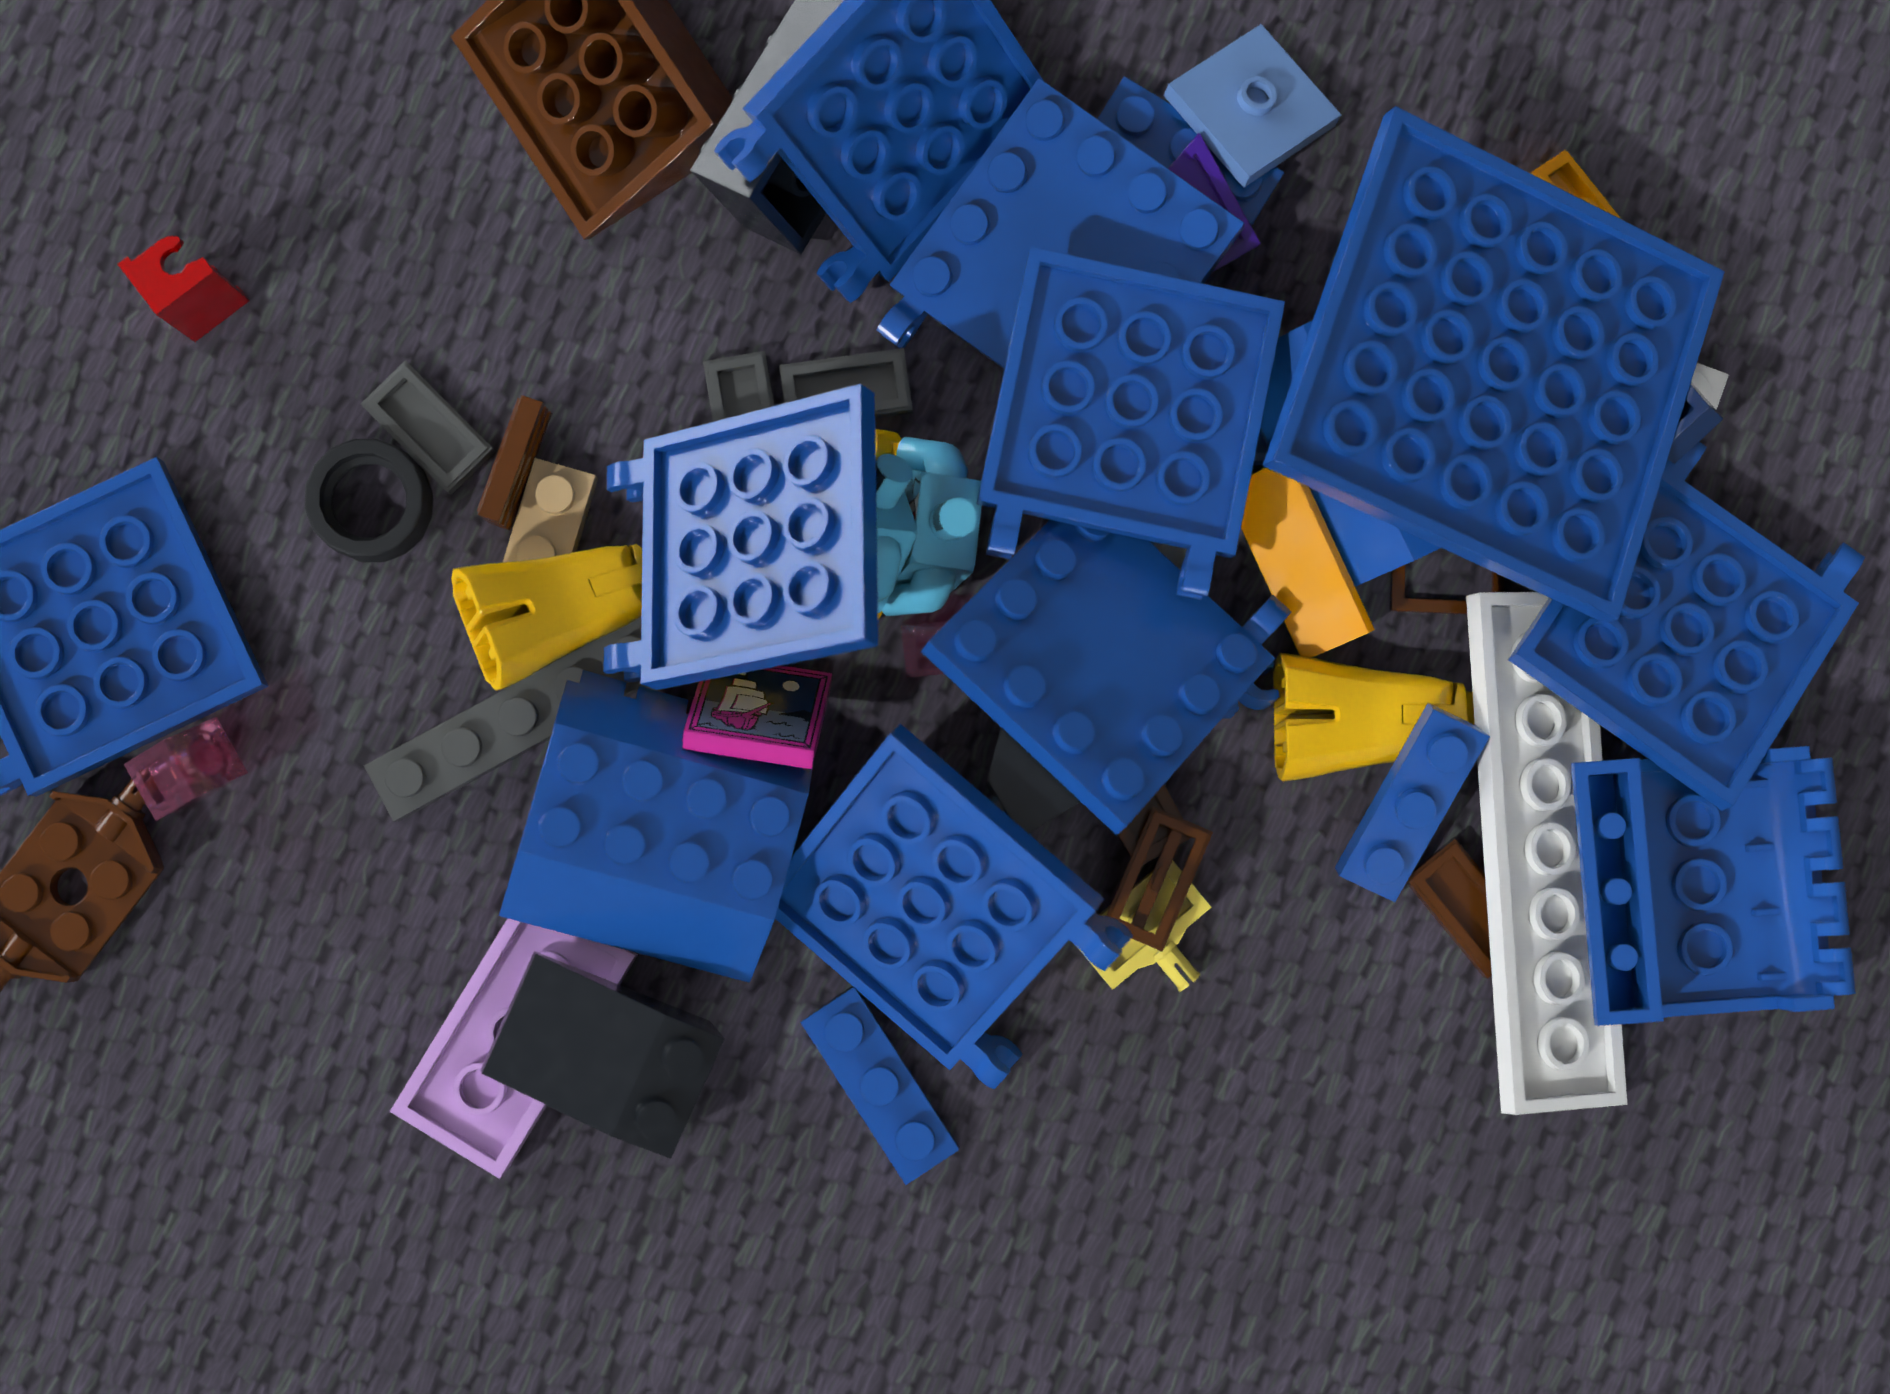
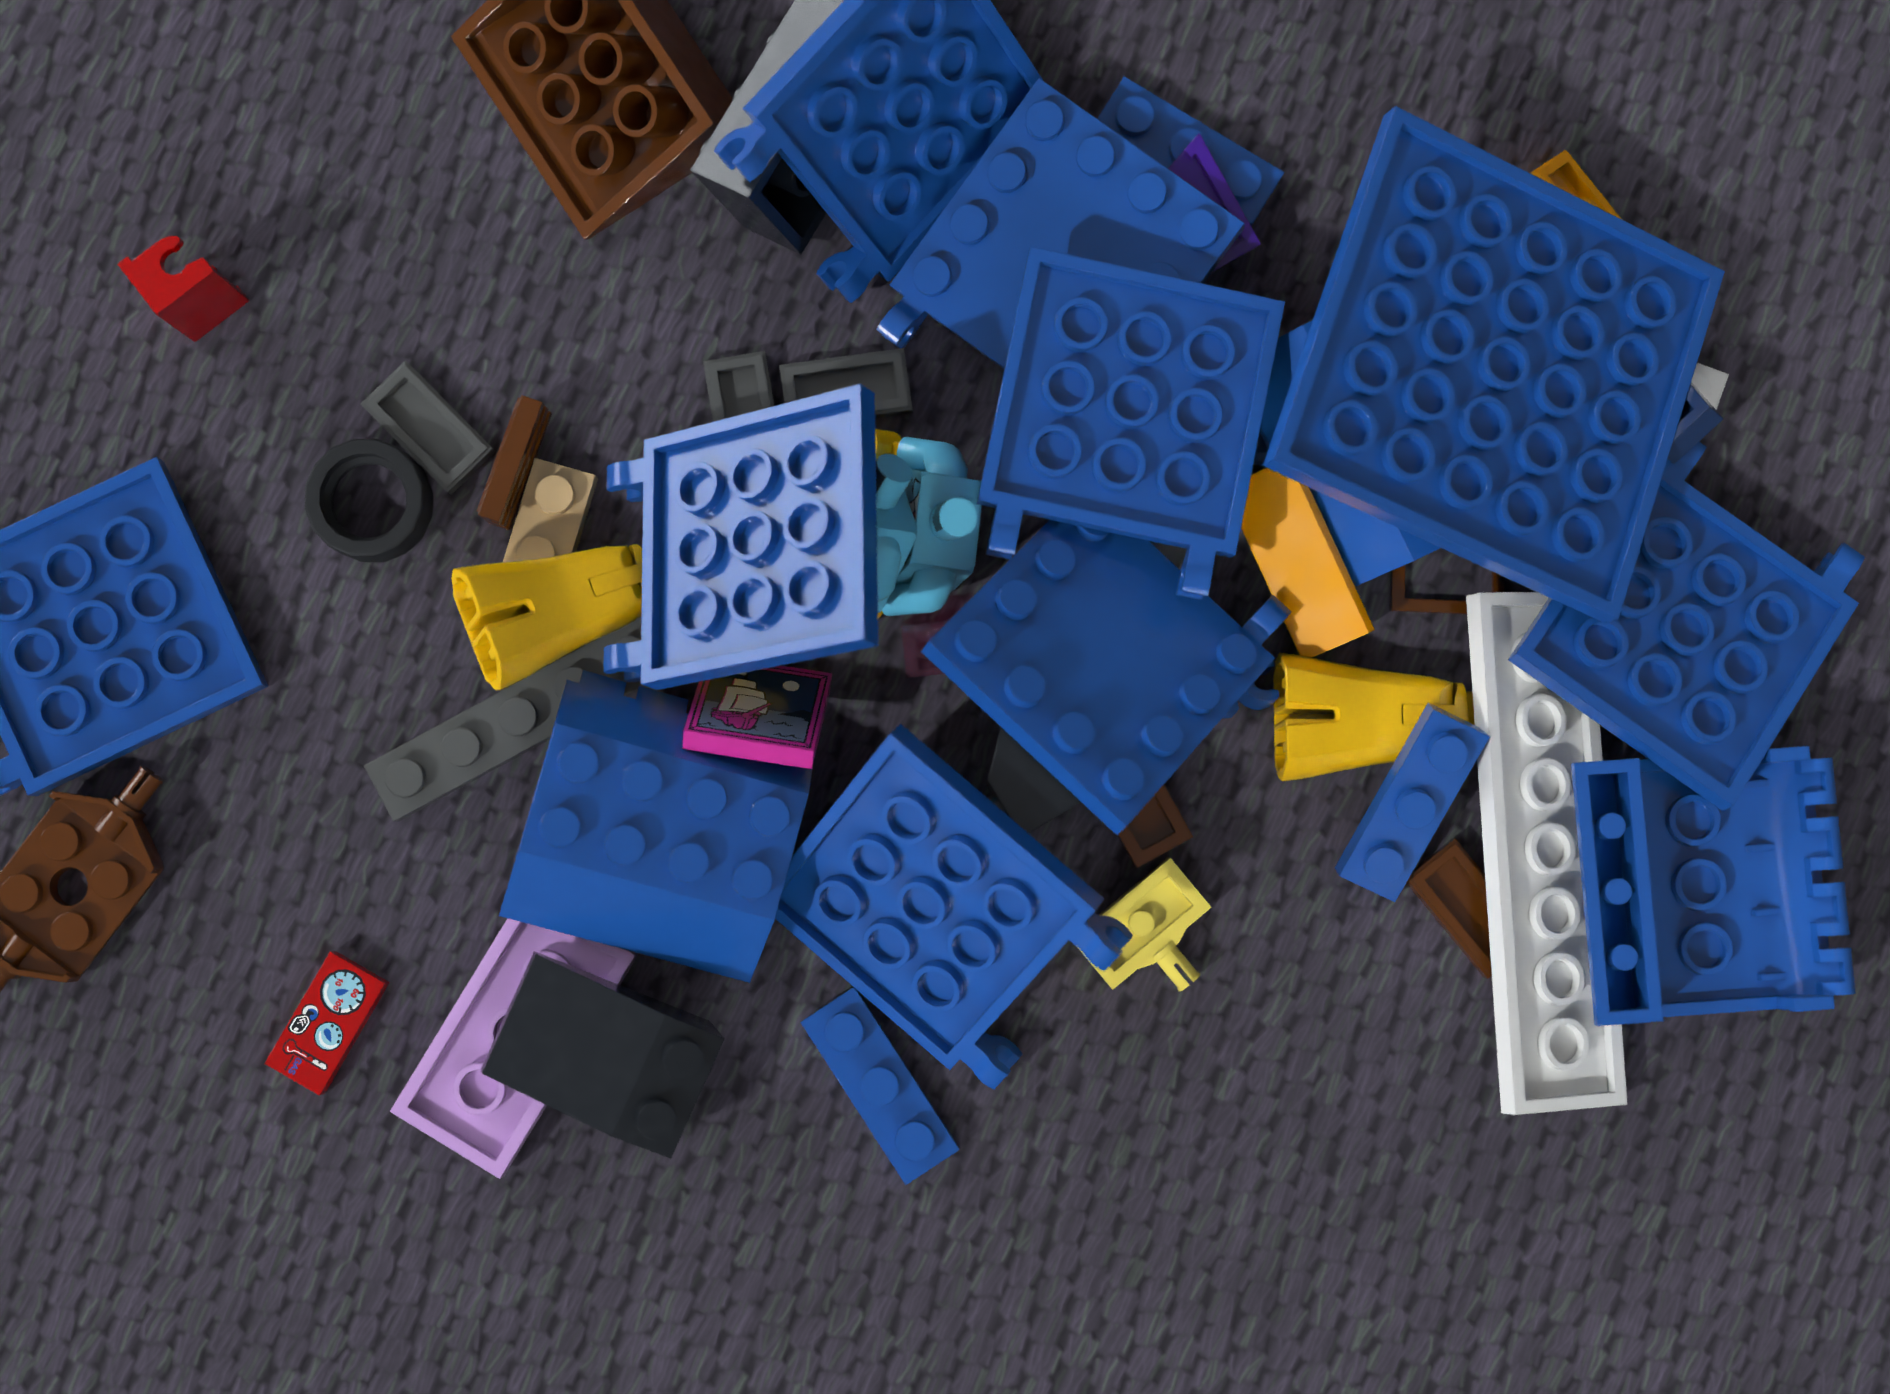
(185, 768): clear pink brick -> none
(327, 1023): none -> red tile
(1178, 829): reddish brown tile -> none
(1252, 105): medium blue plate -> none

